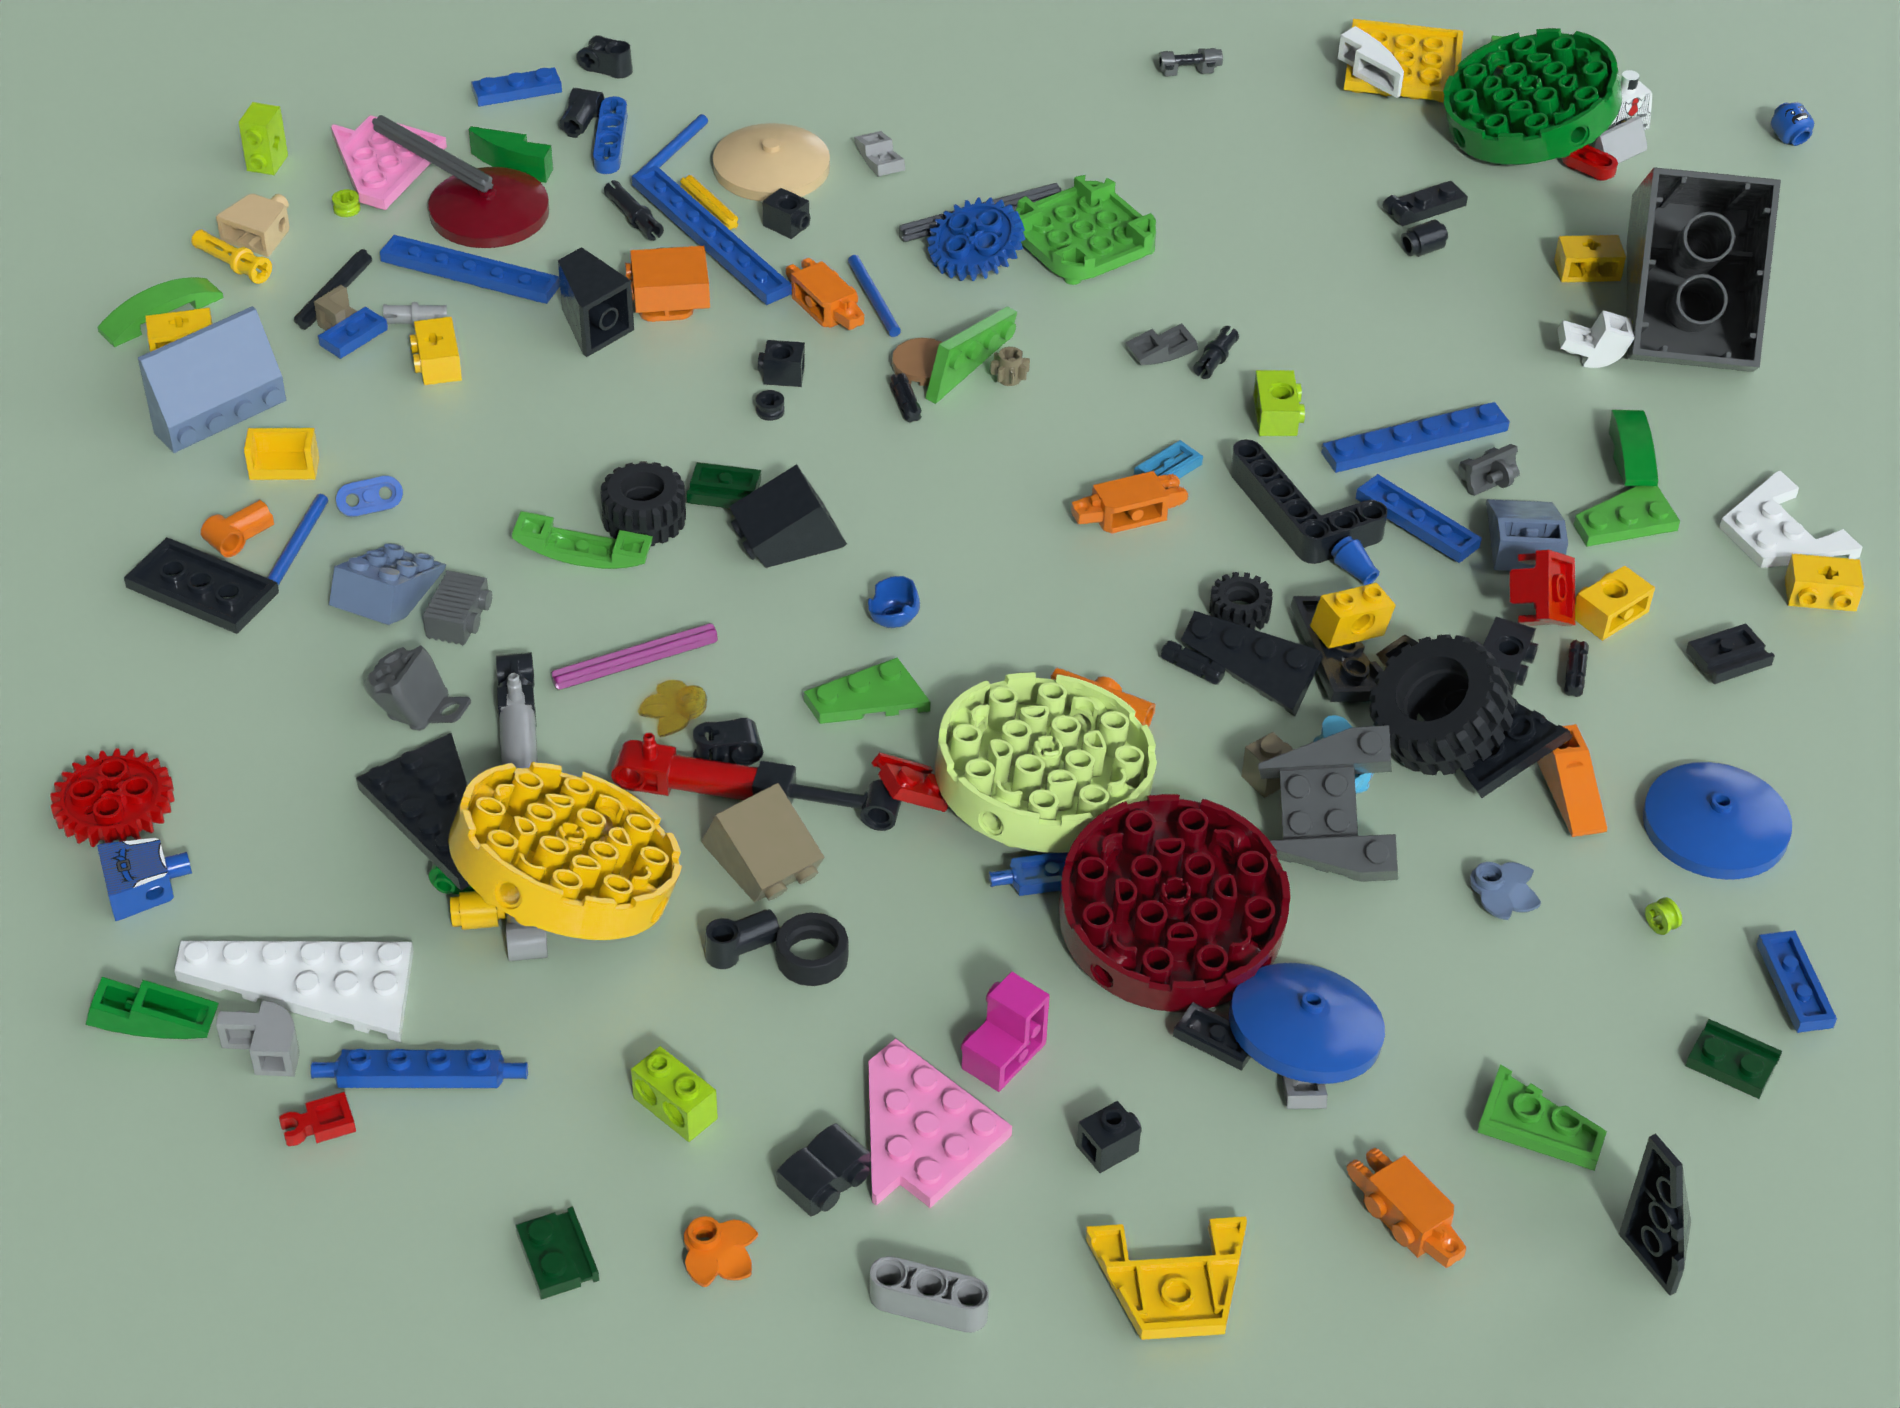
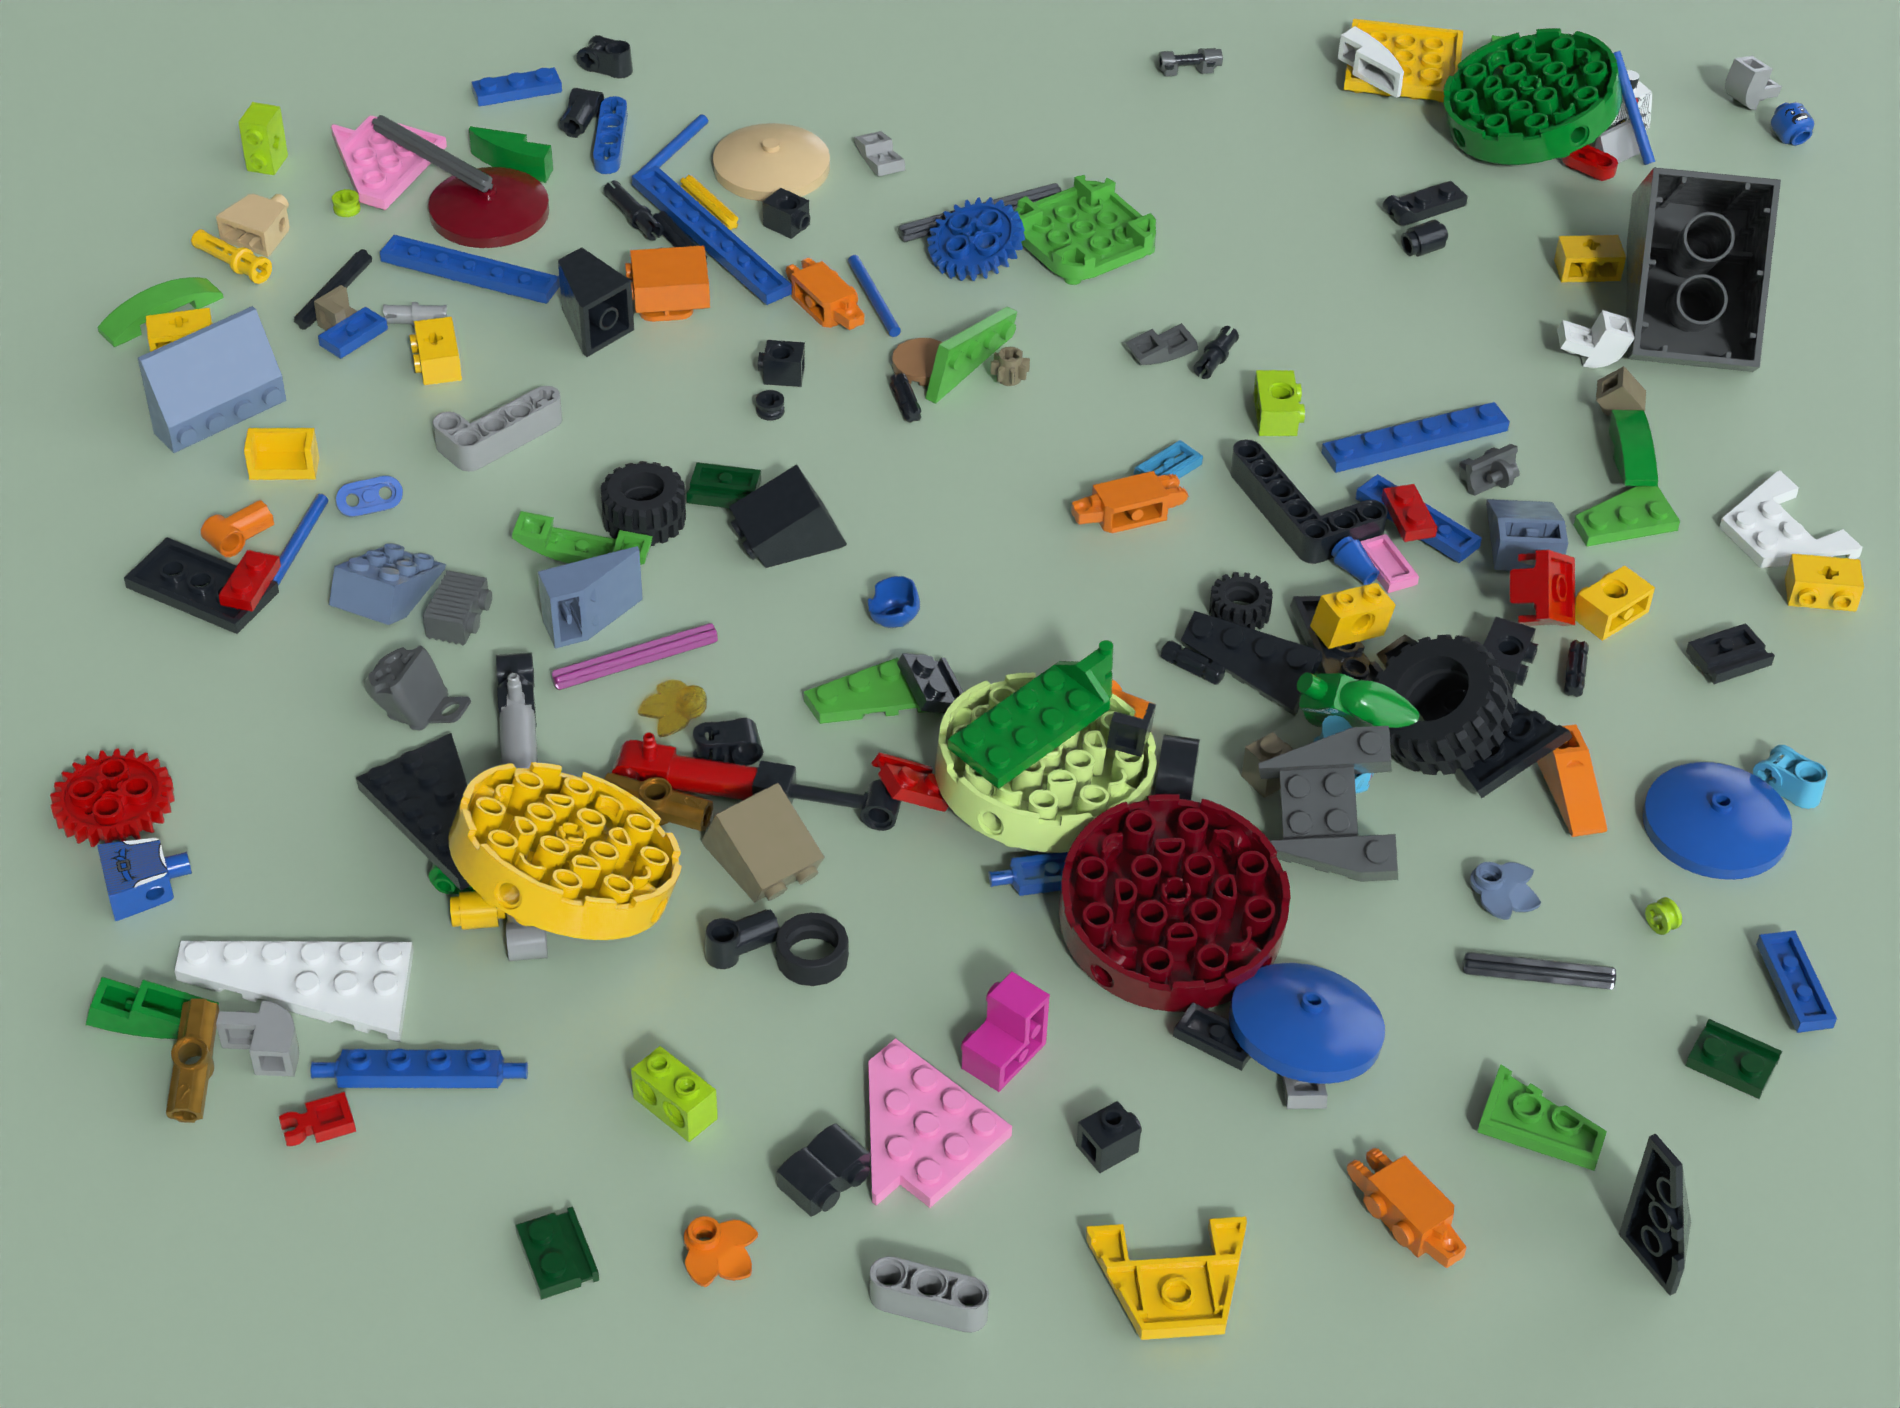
(190, 1081): none -> pearl gold piece
(249, 580): none -> red plate
(499, 432): none -> light grey beam
(589, 595): none -> sand blue slope
(667, 803): none -> pearl gold piece
(673, 232): none -> black axle
(930, 681): none -> black plate
(1037, 717): none -> green hinge
(1130, 733): none -> black panel
(1177, 766): none -> black brick
(1357, 701): none -> green torso
(1393, 567): none -> bright pink tile
(1409, 512): none -> red plate
(1539, 970): none -> black axle
(1620, 392): none -> dark tan brick
(1633, 112): none -> blue bar
(1750, 82): none -> light grey brick
(1794, 776): none -> medium azure piece

